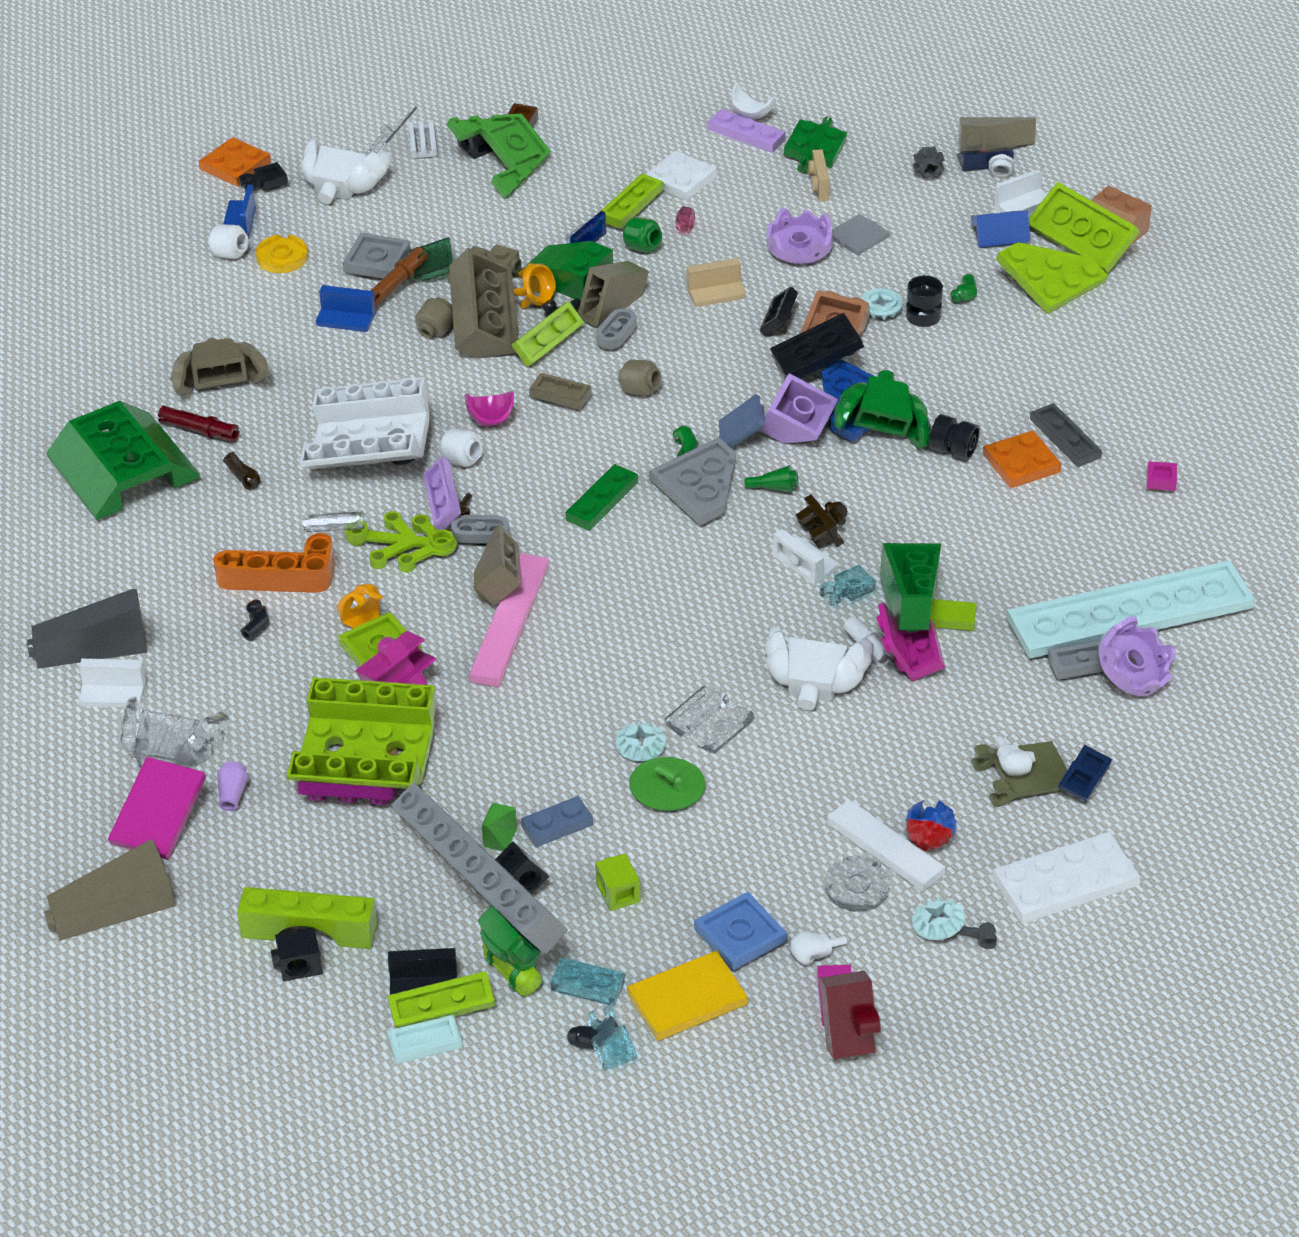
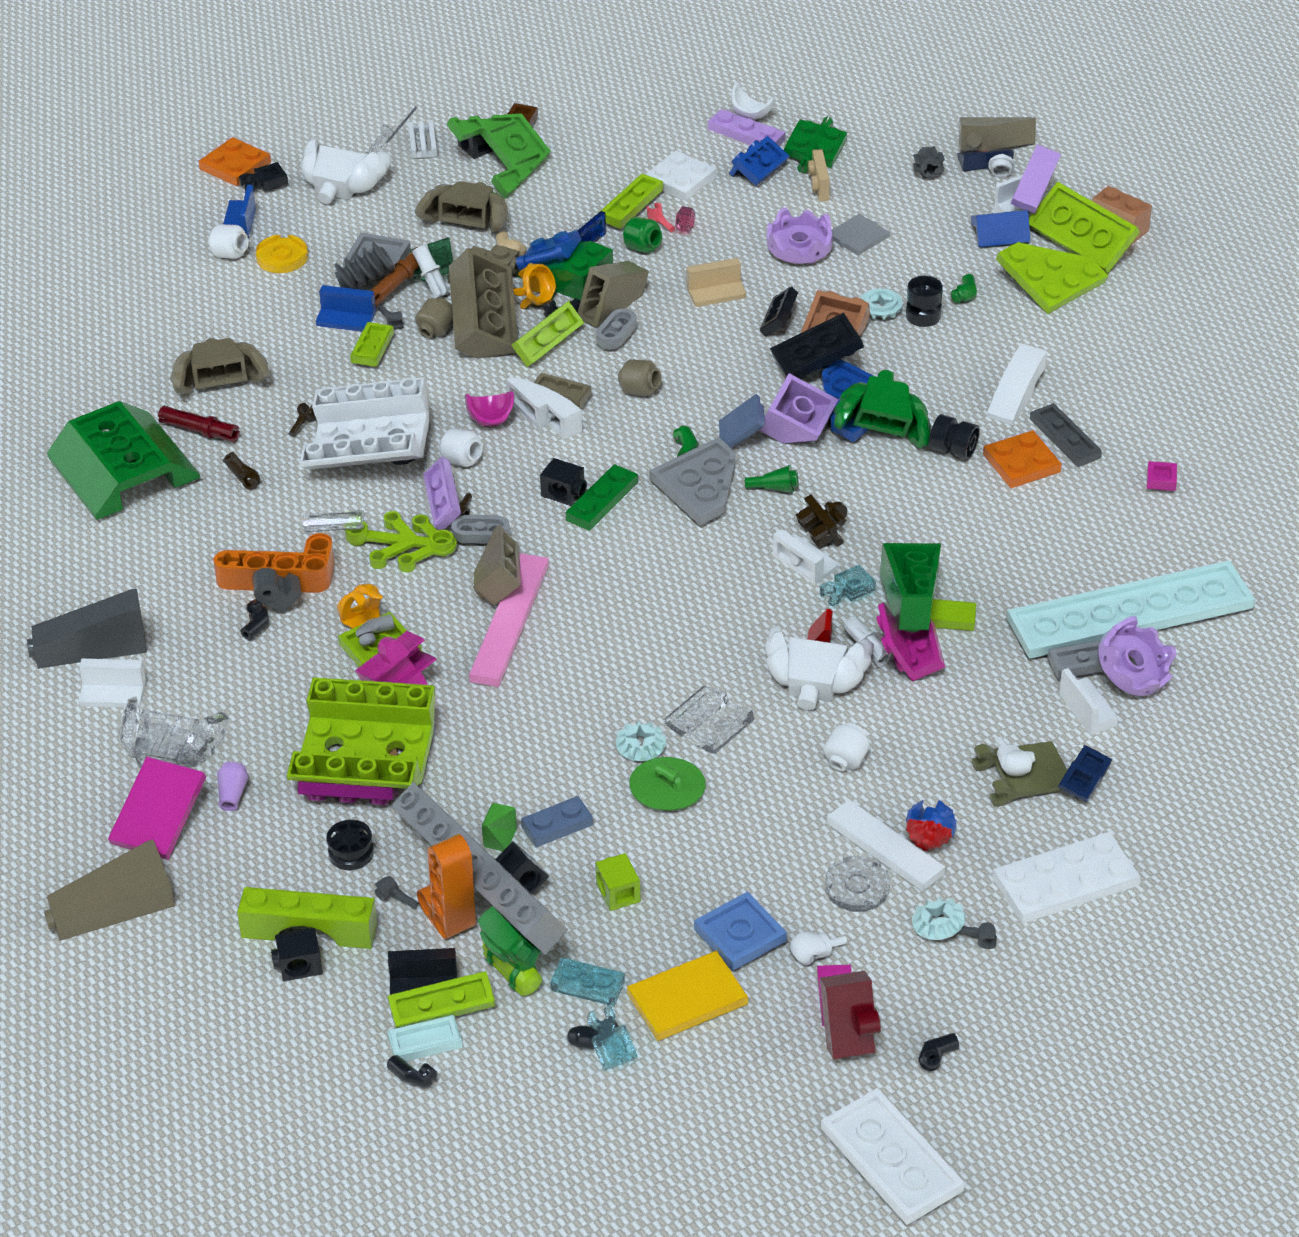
(275, 590): none -> dark grey leg
(305, 414): none -> dark brown hand
(350, 845): none -> black wheel
(363, 267): none -> dark grey piece
(369, 628): none -> light grey arm
(372, 344): none -> lime plate
(388, 887): none -> dark grey hand
(393, 319): none -> dark grey hand
(408, 1074): none -> black arm
(430, 271): none -> white axle
(450, 896): none -> orange beam
(465, 205): none -> dark tan torso
(503, 240): none -> tan arm
(543, 250): none -> blue plate
(546, 407): none -> white slope
(562, 482): none -> black brick
(657, 215): none -> coral hand
(759, 160): none -> blue bracket
(822, 628): none -> red slope
(846, 747): none -> white head
(892, 1156): none -> white plate
(933, 1050): none -> black arm
(1017, 384): none -> white slope
(1035, 178): none -> lavender tile
(1086, 703): none -> white panel

